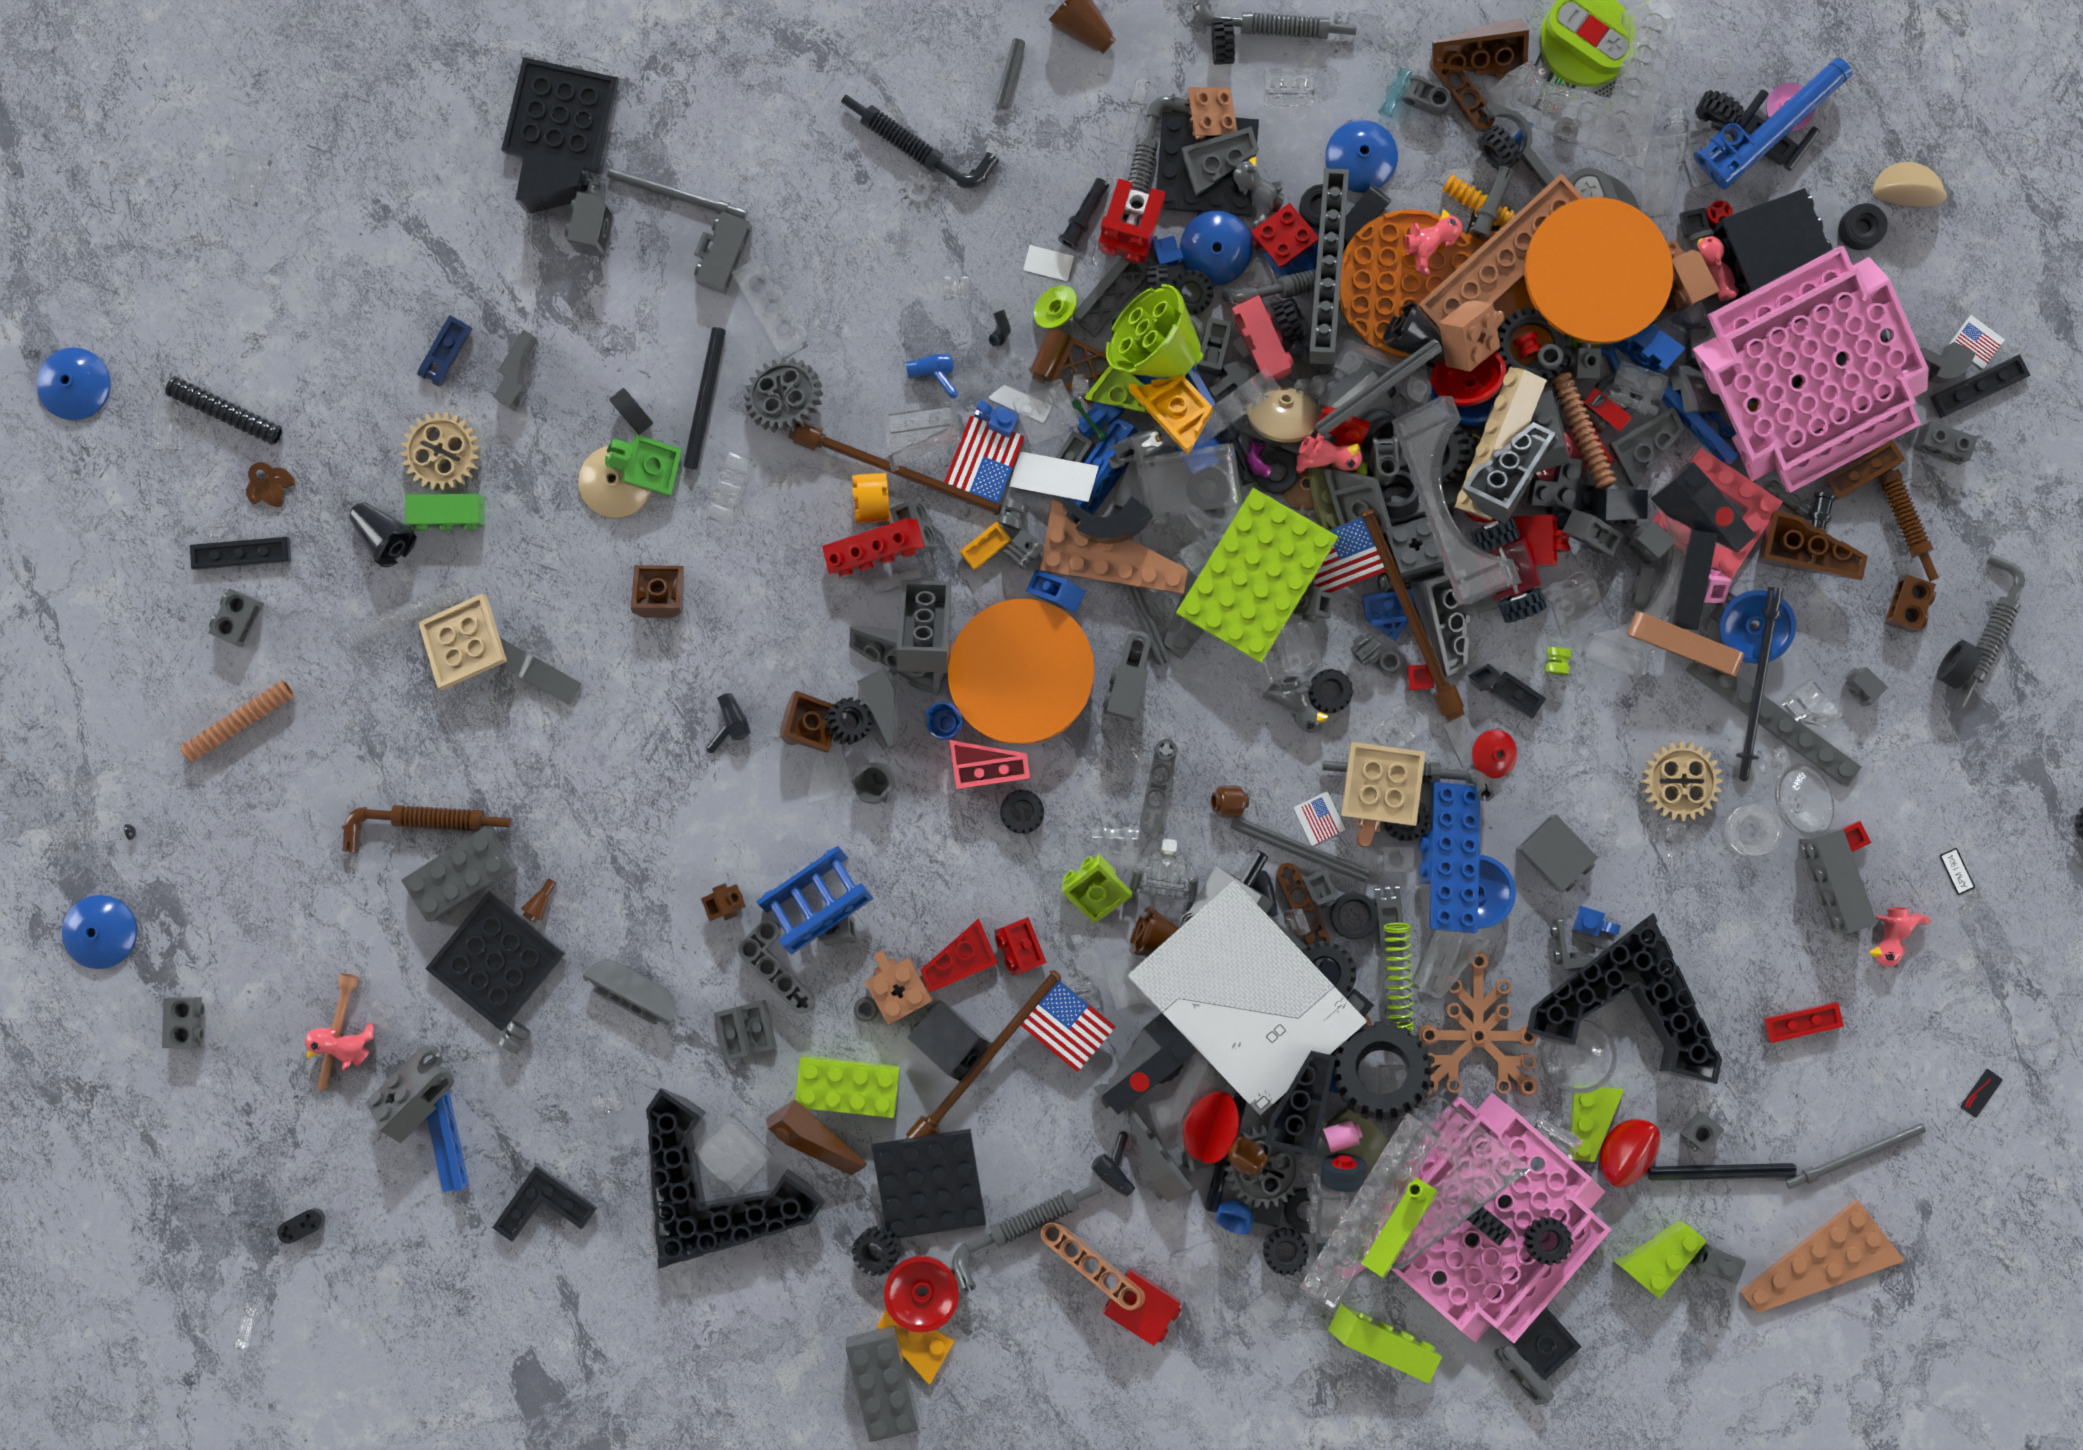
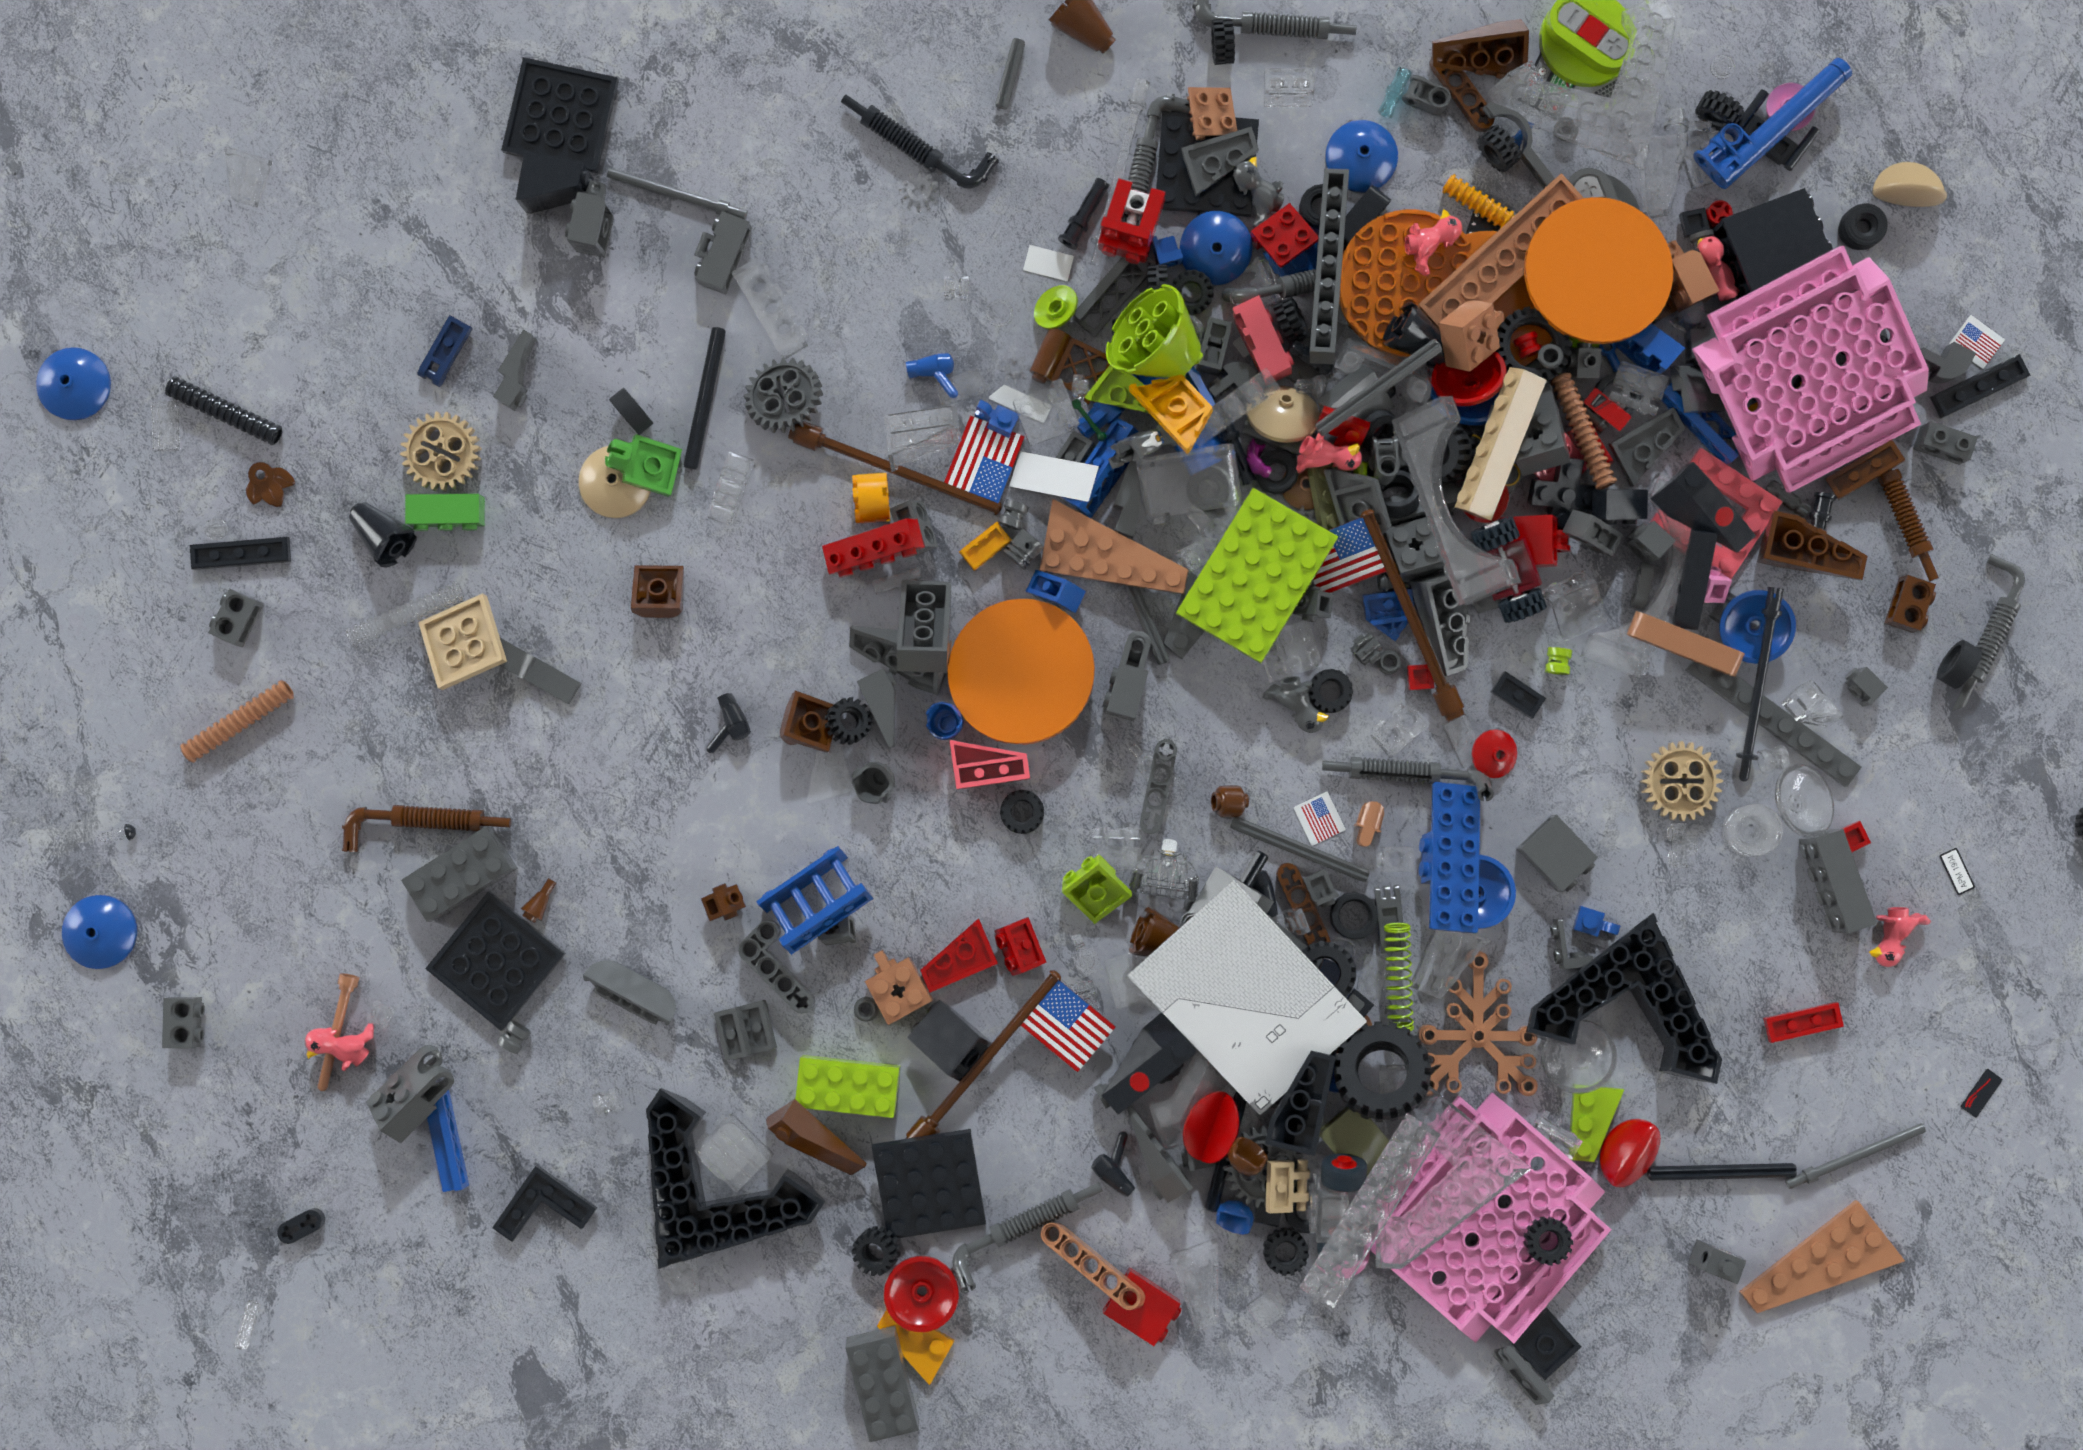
(1002, 330): black arm -> none
(1111, 529): black arch -> none
(1280, 1186): none -> tan plate
(1342, 1136): bright pink brick -> none
(1383, 783): tan plate -> none
(1384, 1343): lime wedge -> none
(1399, 1227): lime piece -> none
(1415, 831): black tyre -> none
(1485, 678): black plate -> none
(1488, 213): dark grey pin -> none
(1490, 1225): black tyre -> none
(1505, 476): dark grey wedge -> none
(1662, 1258): lime wedge -> none
(1711, 1128): dark grey brick -> none

